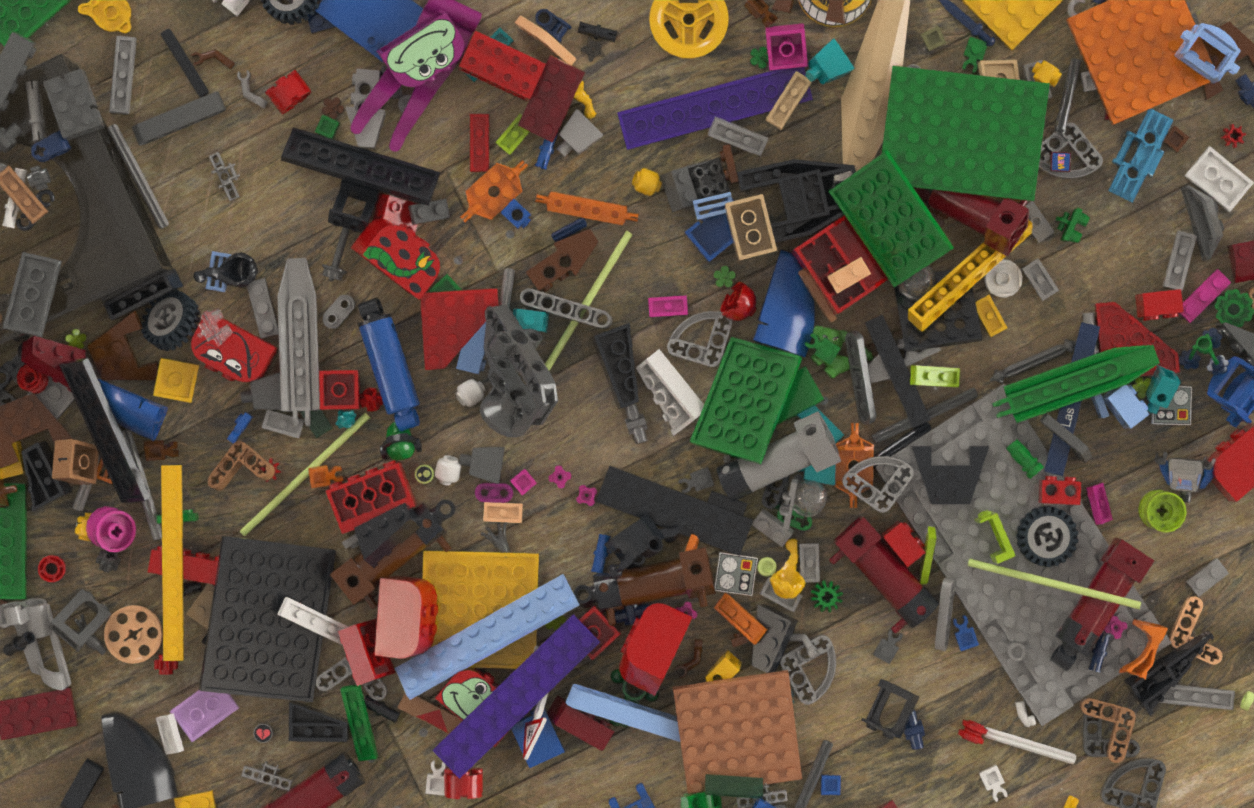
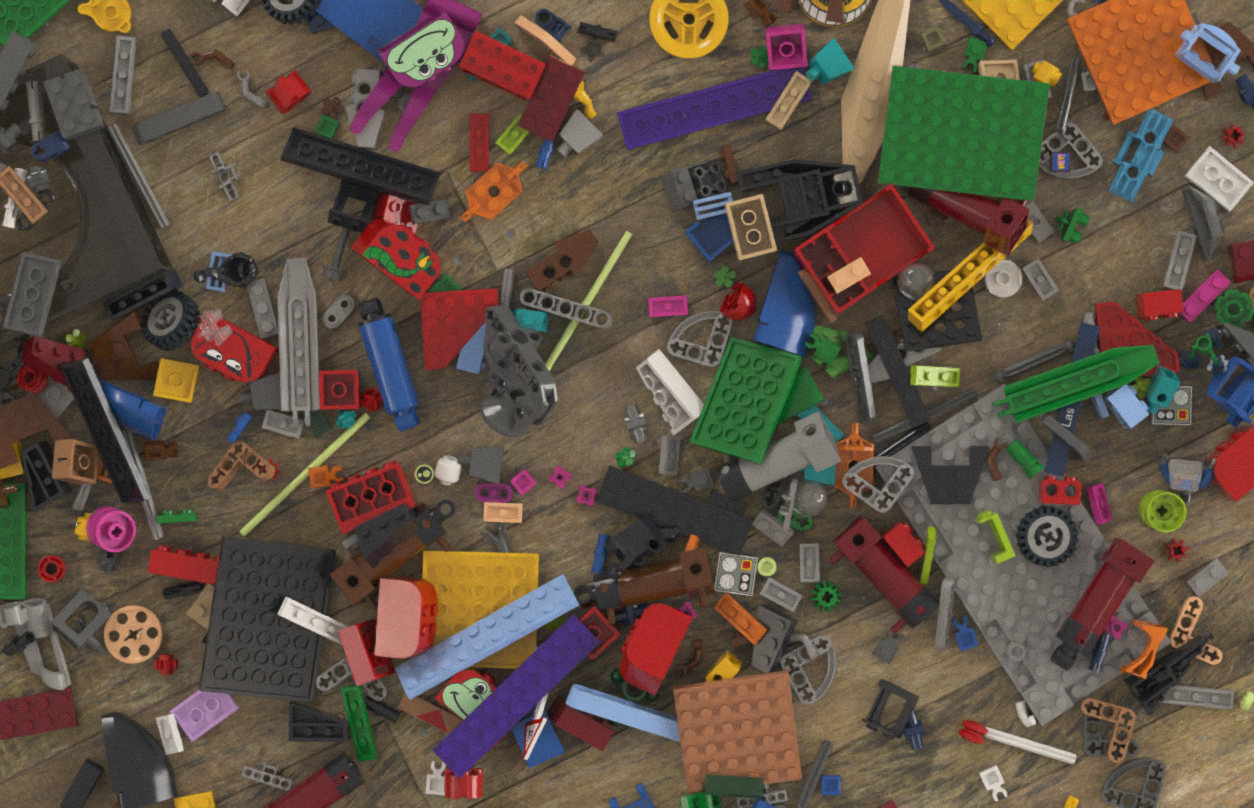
(172, 563): yellow plate -> none
(263, 732): tile -> none
(399, 444): cap -> none
(470, 392): white head -> none
(510, 208): blue brick -> none
(569, 229): dark blue axle -> none
(587, 208): orange plate -> none
(617, 361): black wedge -> none
(625, 457): none -> green plant
(646, 182): yellow head -> none
(669, 455): none -> light grey plate
(737, 136): light grey plate -> none
(787, 581): yellow hair -> none
(891, 219): green plate -> none
(990, 316): yellow plate -> none
(995, 473): none -> reddish brown arm
(1054, 583): yellowish green piece -> none
(1181, 549): none -> red gear

